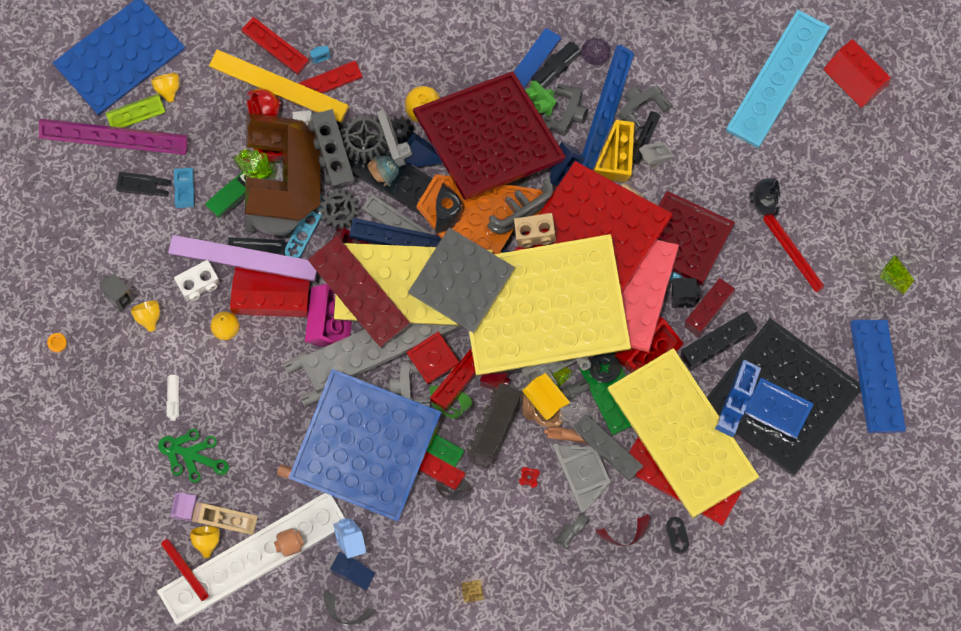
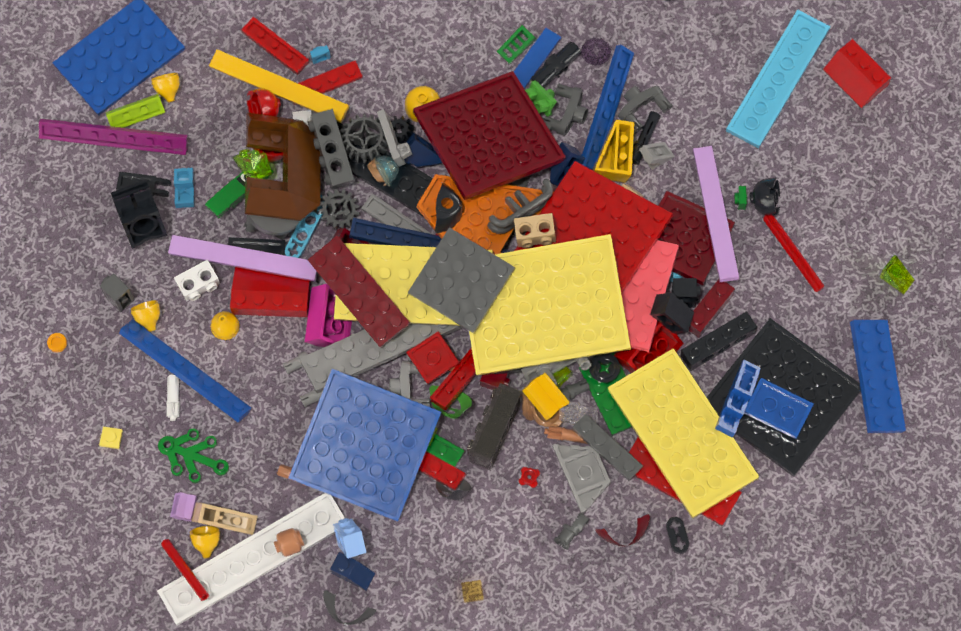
(111, 437): none -> light yellow plate
(138, 213): none -> black piece
(185, 370): none -> blue plate
(521, 30): none -> green slope
(672, 312): none -> black brick
(715, 214): none -> lavender tile
(740, 198): none -> green plate

